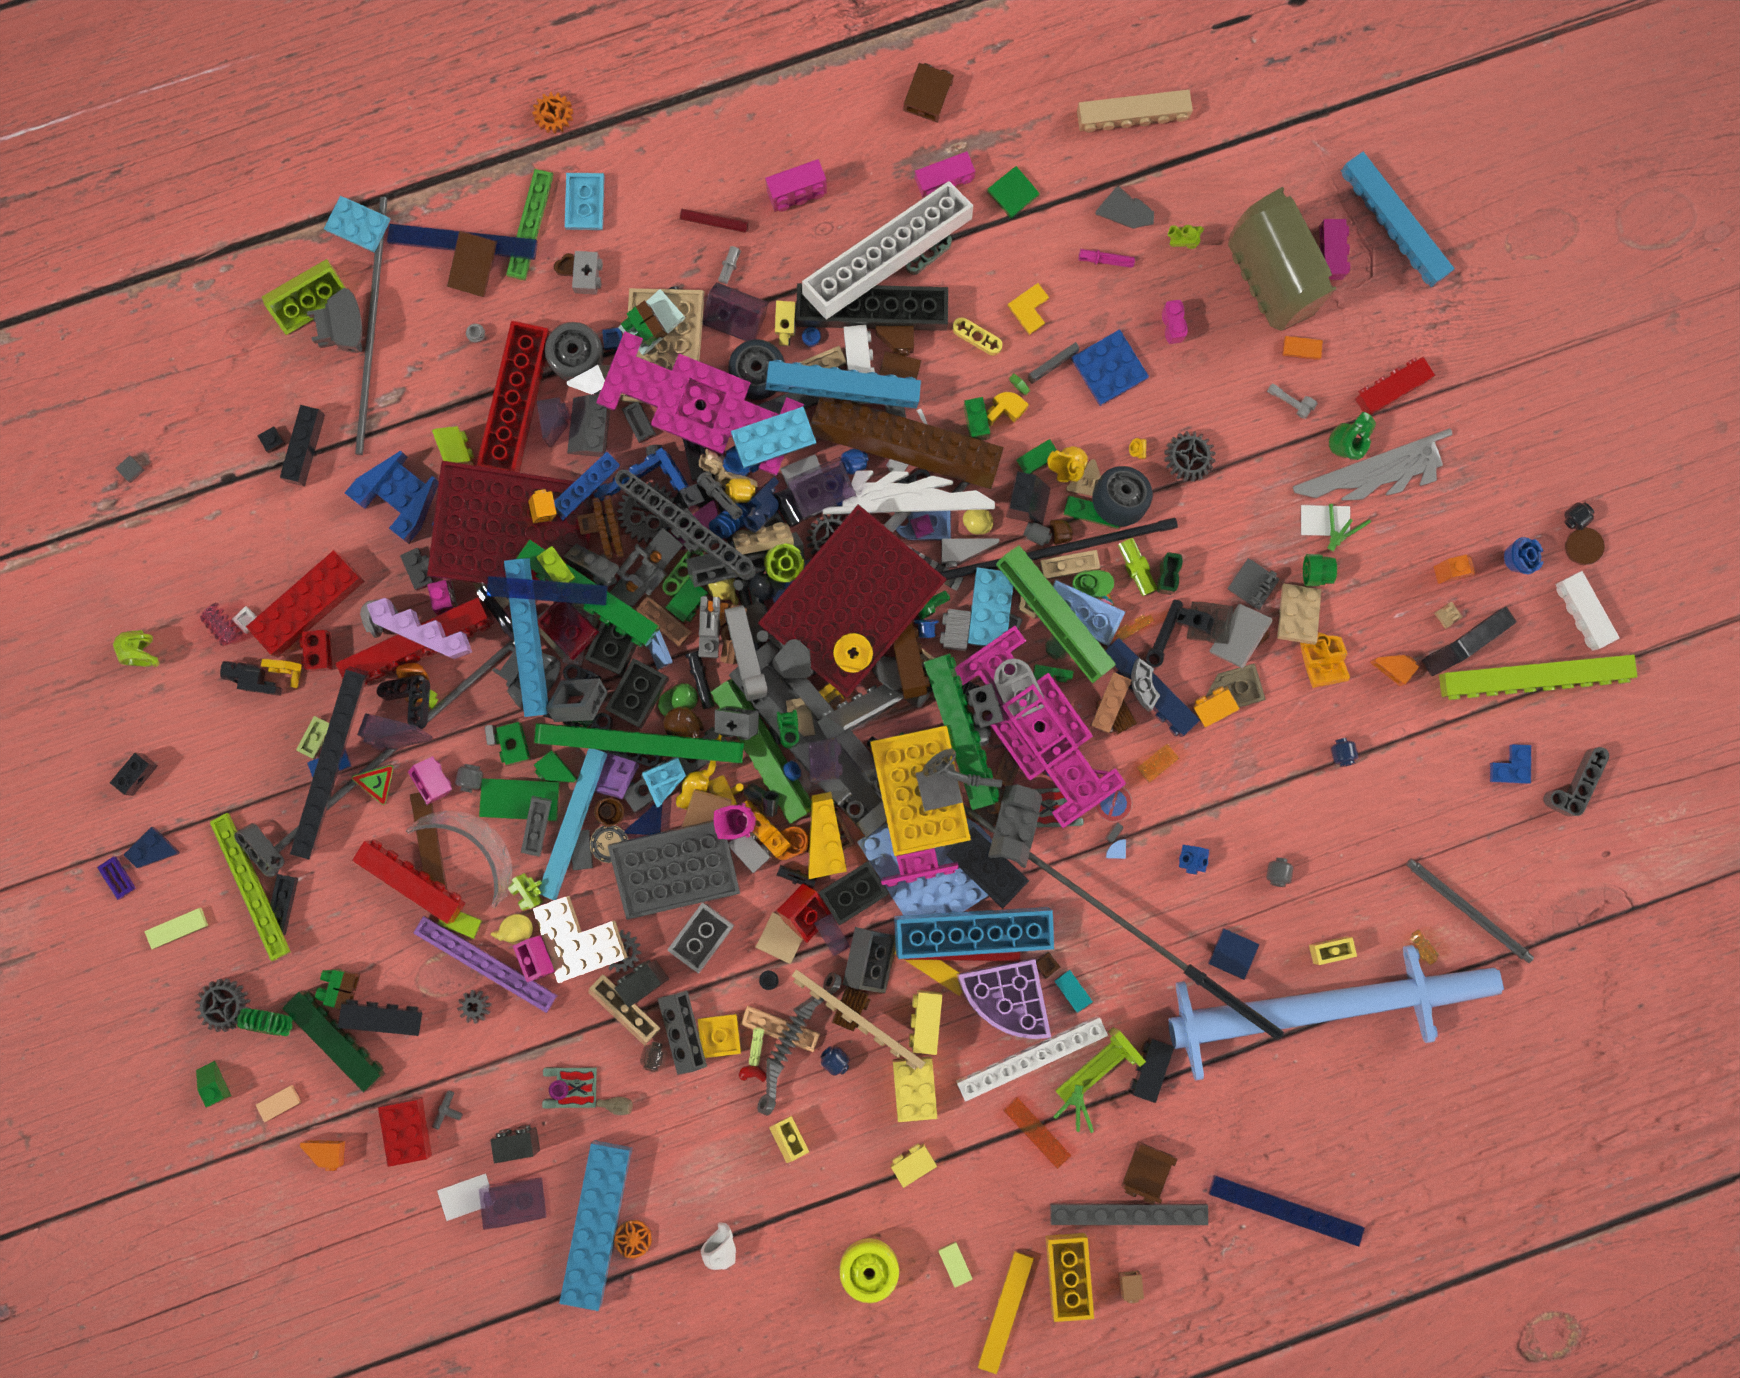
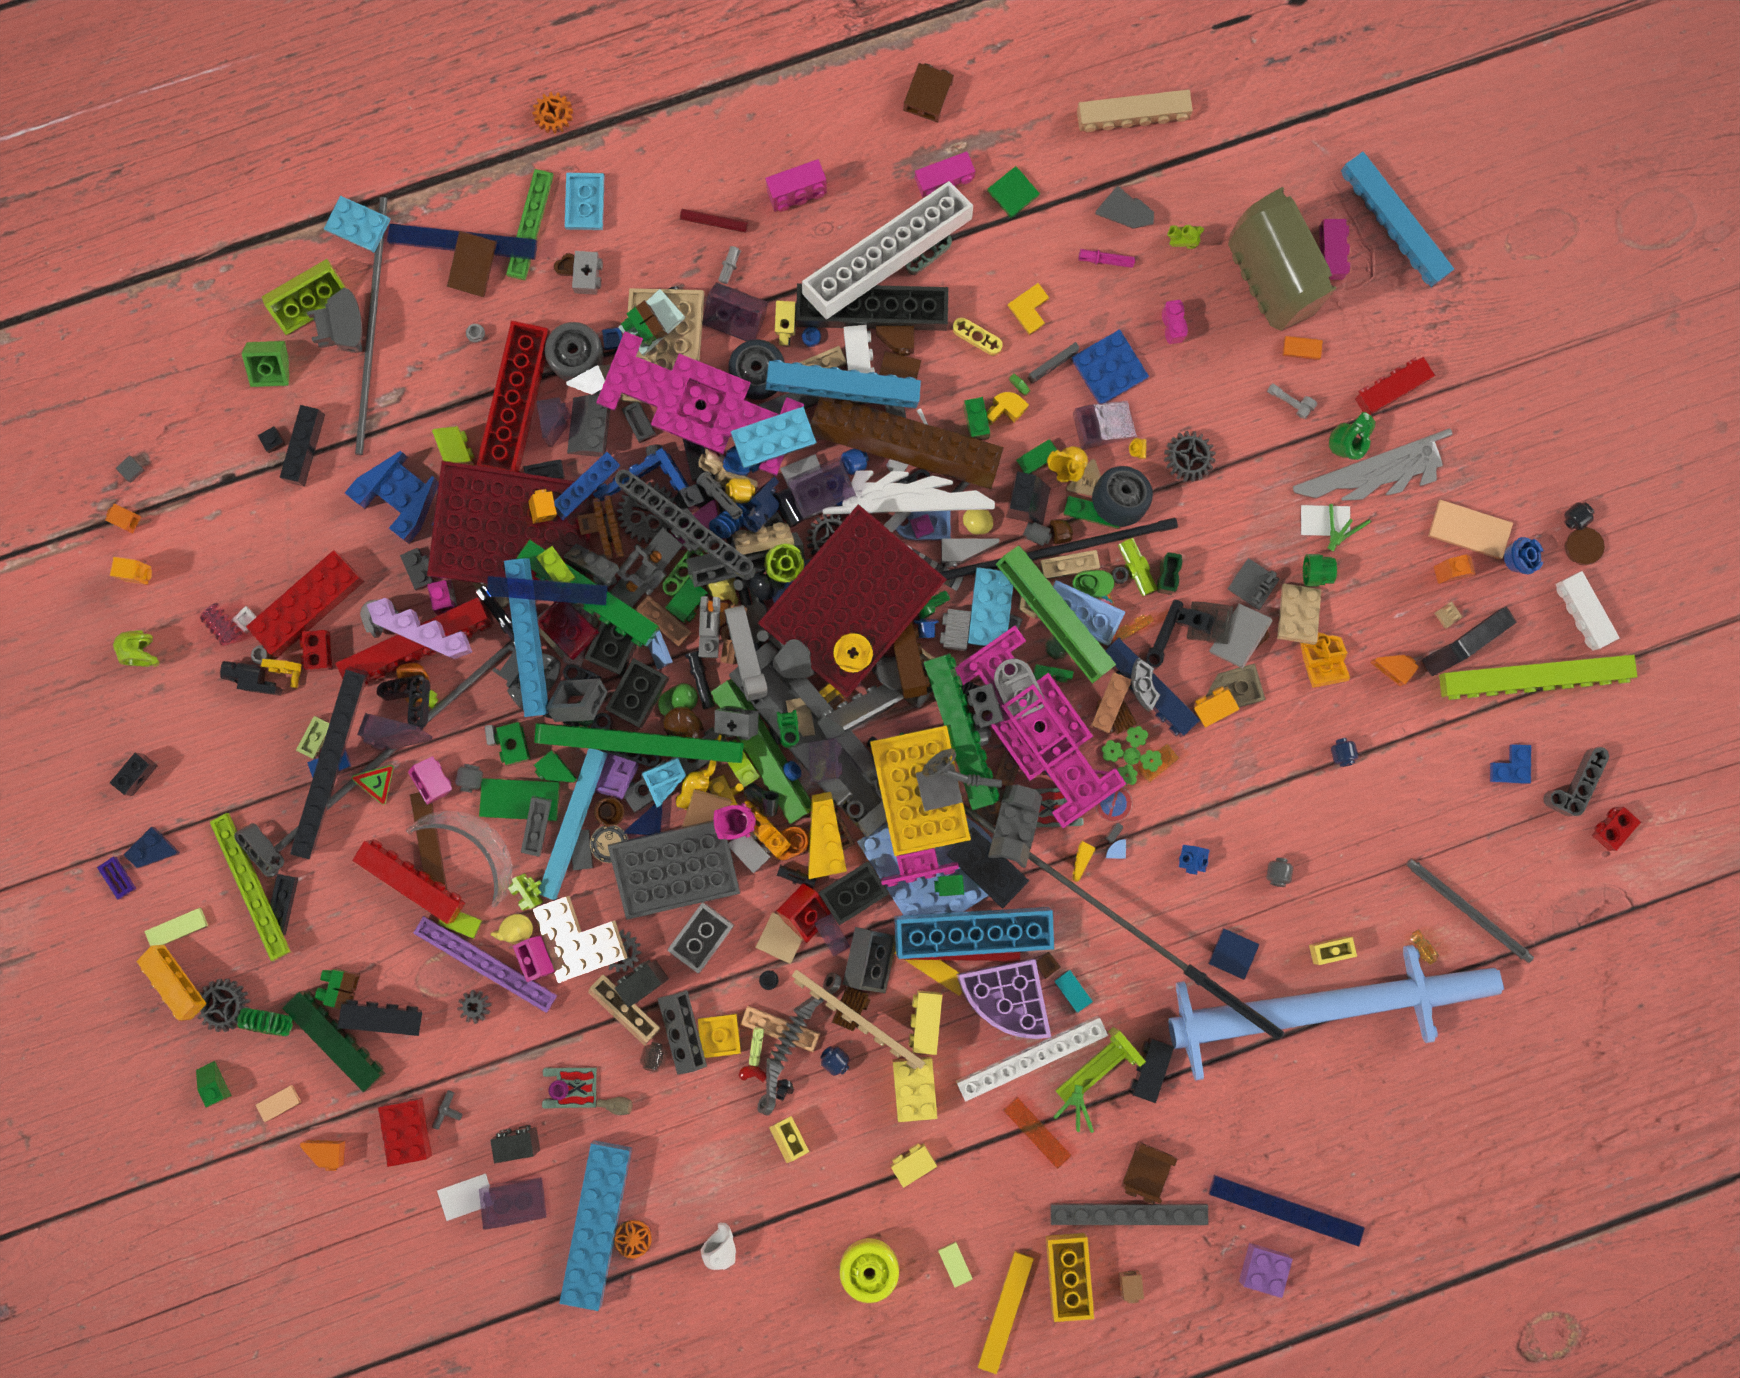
(122, 518): none -> orange brick
(131, 570): none -> light orange brick
(171, 982): none -> light orange brick
(259, 653): none -> light grey plate
(266, 363): none -> bright green slope
(548, 469): none -> black plate
(744, 771): none -> lime slope
(784, 1086): none -> black plate
(949, 885): none -> green slope
(1083, 857): none -> yellow slope
(1104, 424): none -> slope
(1124, 571): none -> dark grey axle
(1132, 755): none -> bright green plant
(1265, 1270): none -> medium lavender brick
(1470, 529): none -> light nougat tile
(1619, 832): none -> red brick

